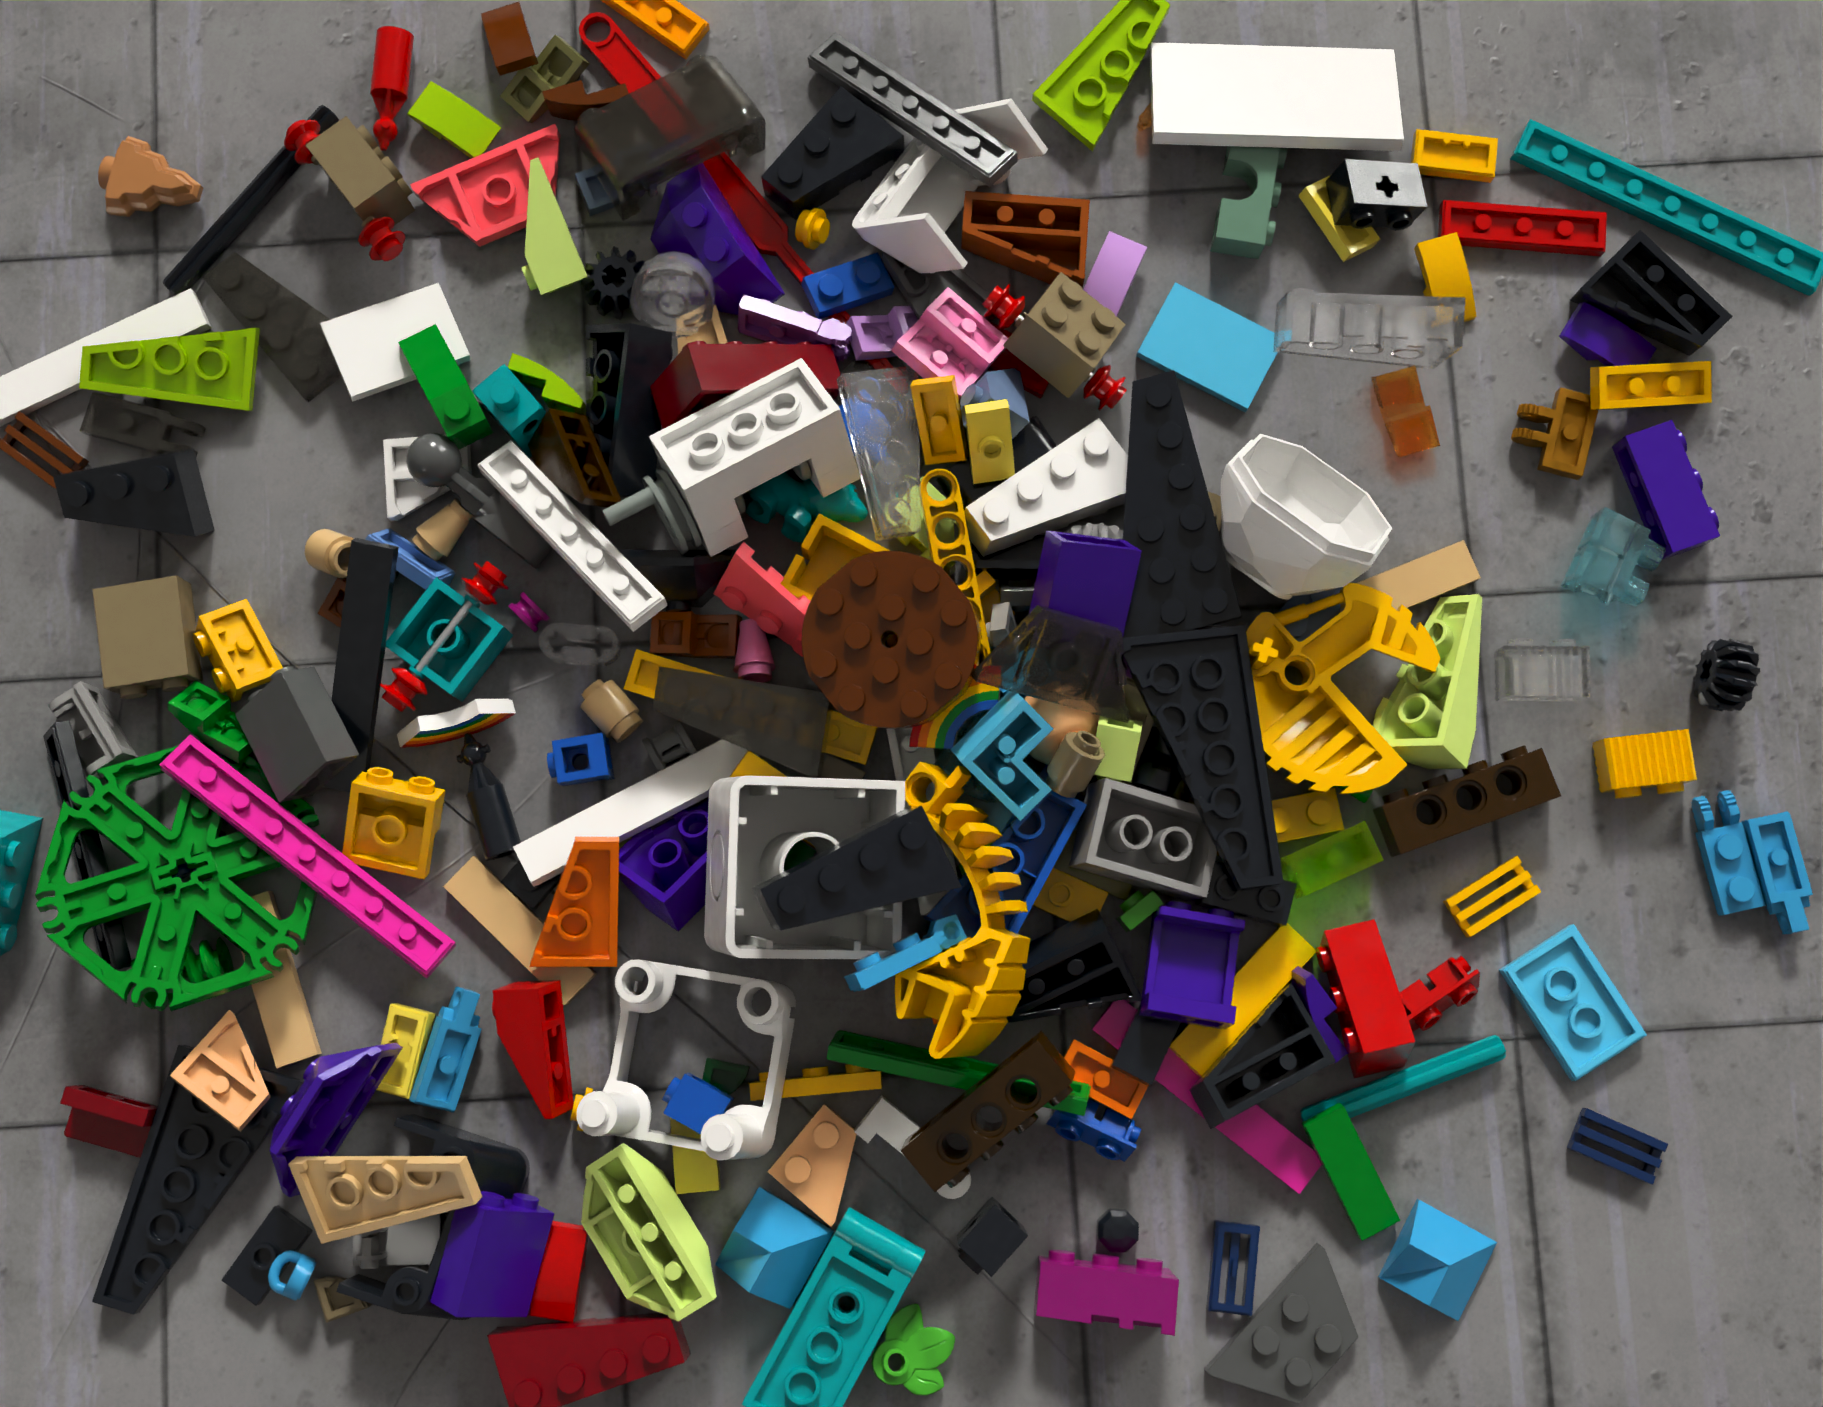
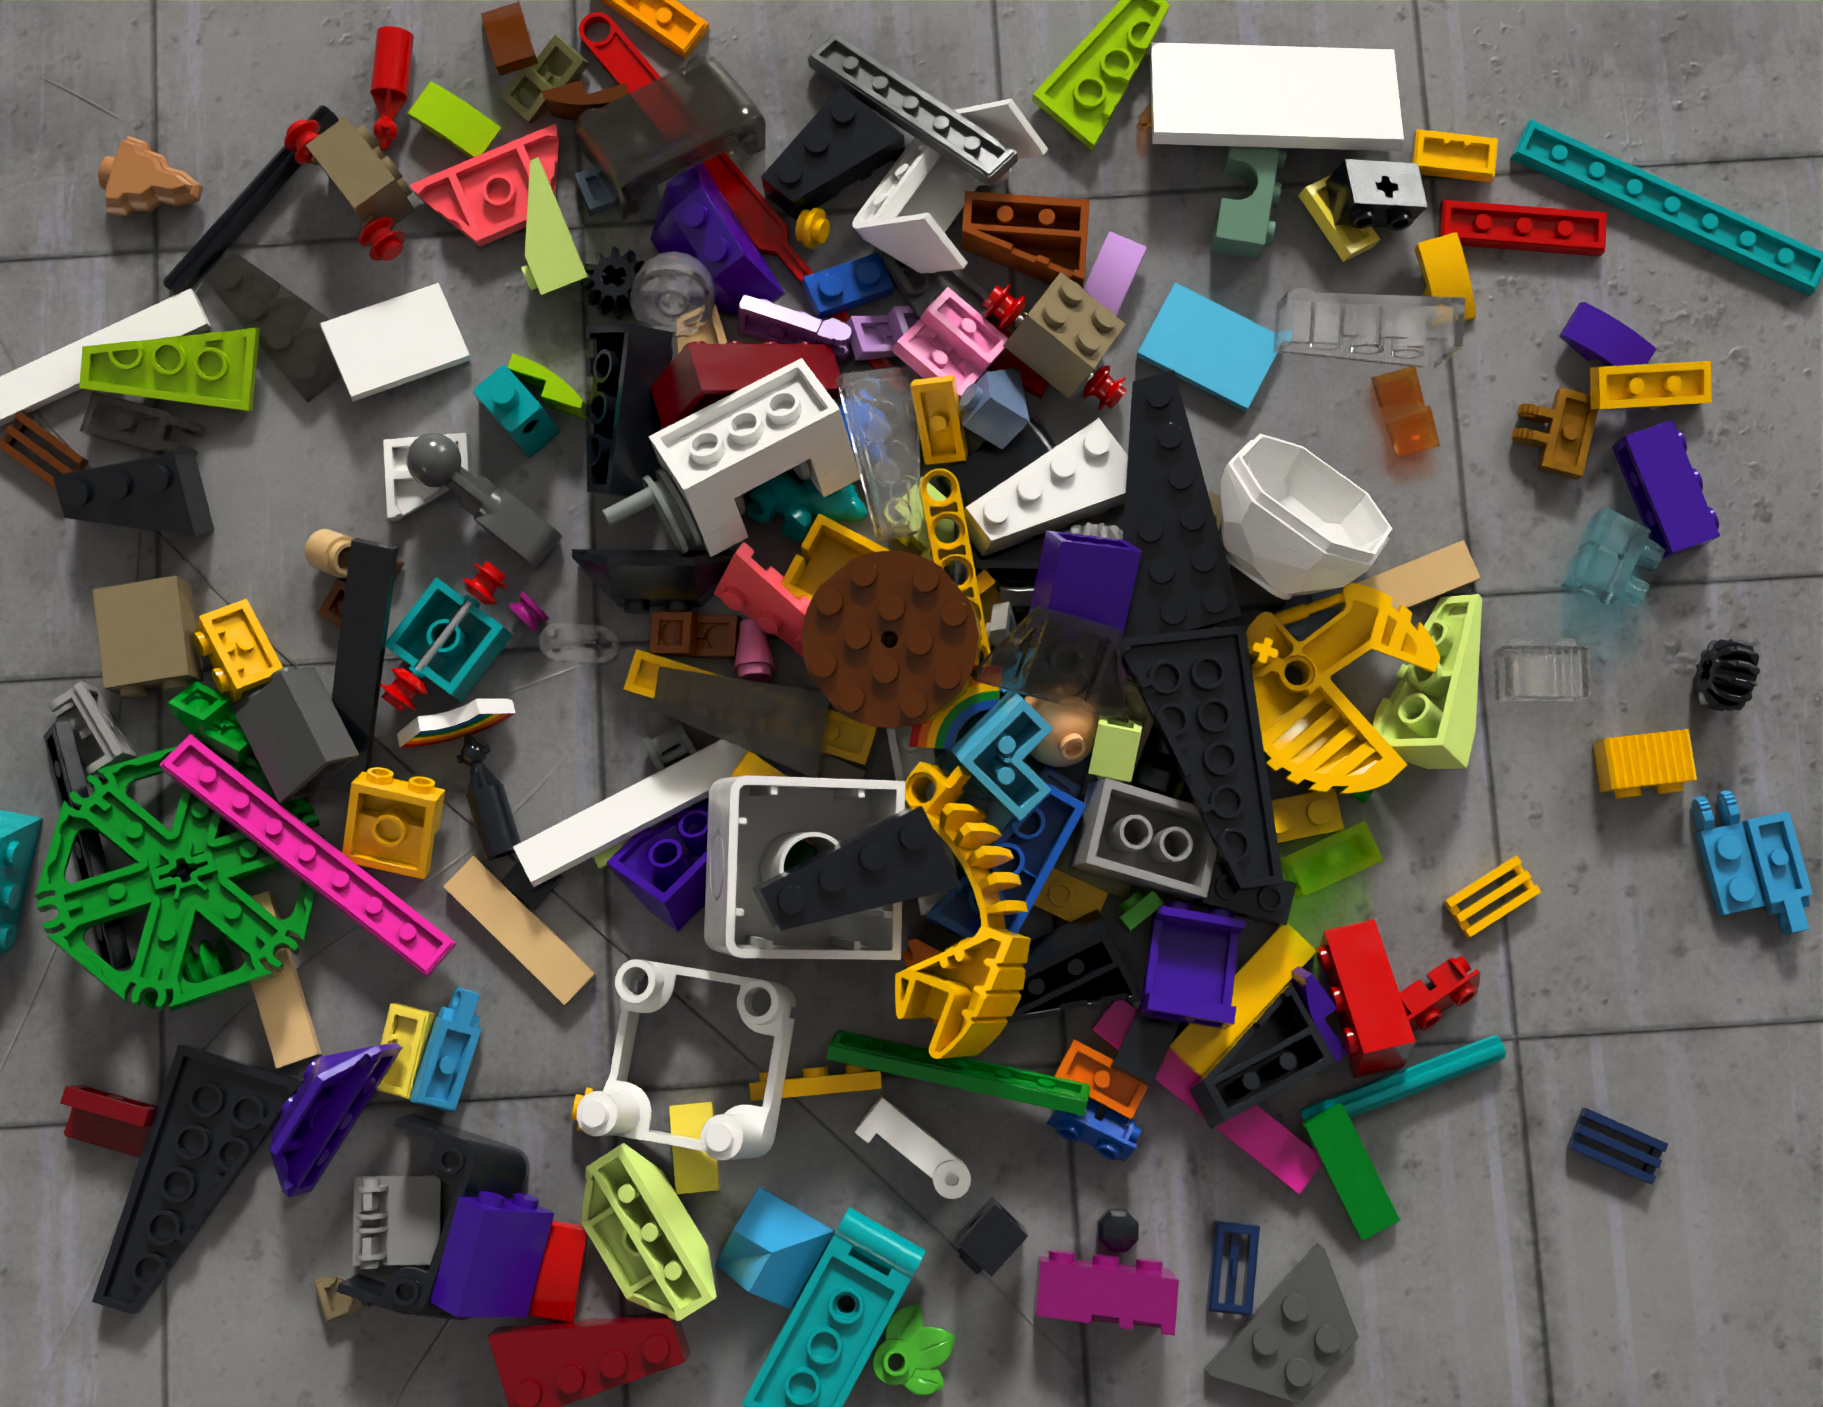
(224, 1074): light nougat wing -> none
(274, 1236): black plate -> none
(298, 1278): dark azure tile -> none
(377, 1192): tan wing -> none
(413, 561): medium blue tile -> none
(441, 531): tan cone -> none
(445, 387): green slope -> none
(534, 1035): red slope -> none
(565, 752): blue brick -> none
(572, 459): dark brown slope -> none
(572, 536): white tile -> none
(584, 909): orange wing -> none
(611, 709): tan brick -> none
(694, 1101): blue brick -> none
(724, 1074): dark green tile -> none
(818, 1163): light nougat wing -> none
(909, 952): dark azure hinge -> none
(928, 1146): dark brown brick -> none
(990, 441): light yellow plate -> none
(1074, 763): dark tan brick -> none
(1437, 1260): dark azure slope -> none
(1531, 786): dark brown brick -> none
(1572, 1002): medium azure tile -> none
(1654, 297): black wedge -> none

